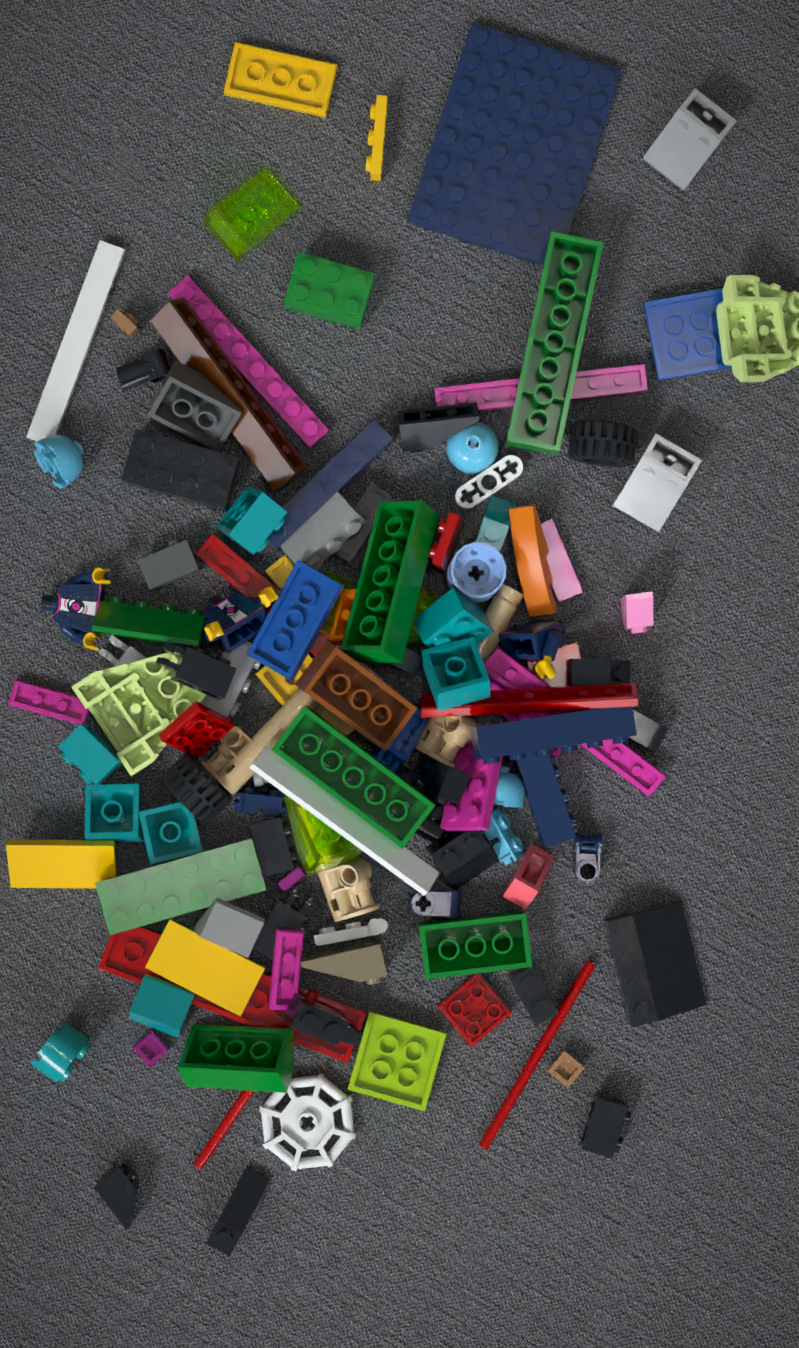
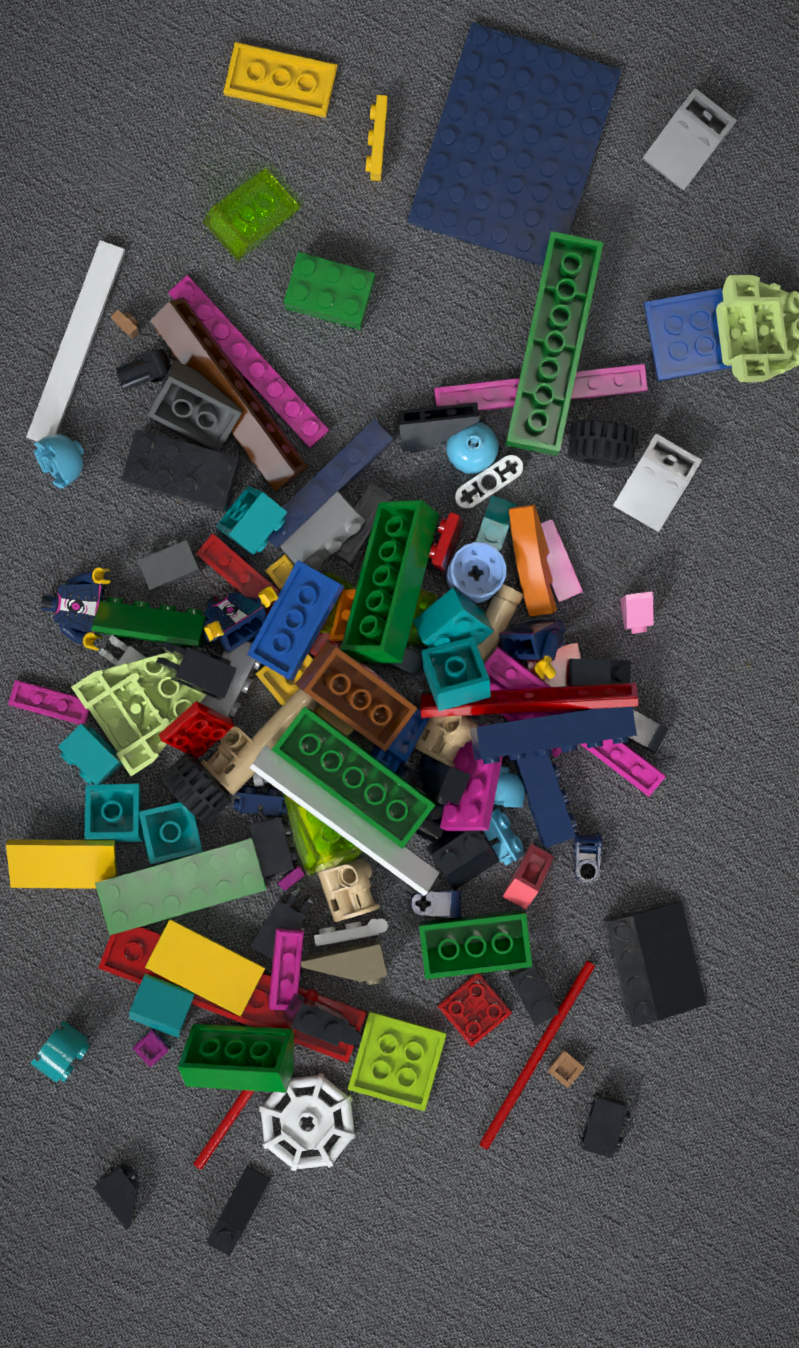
(230, 927): light grey slope -> none

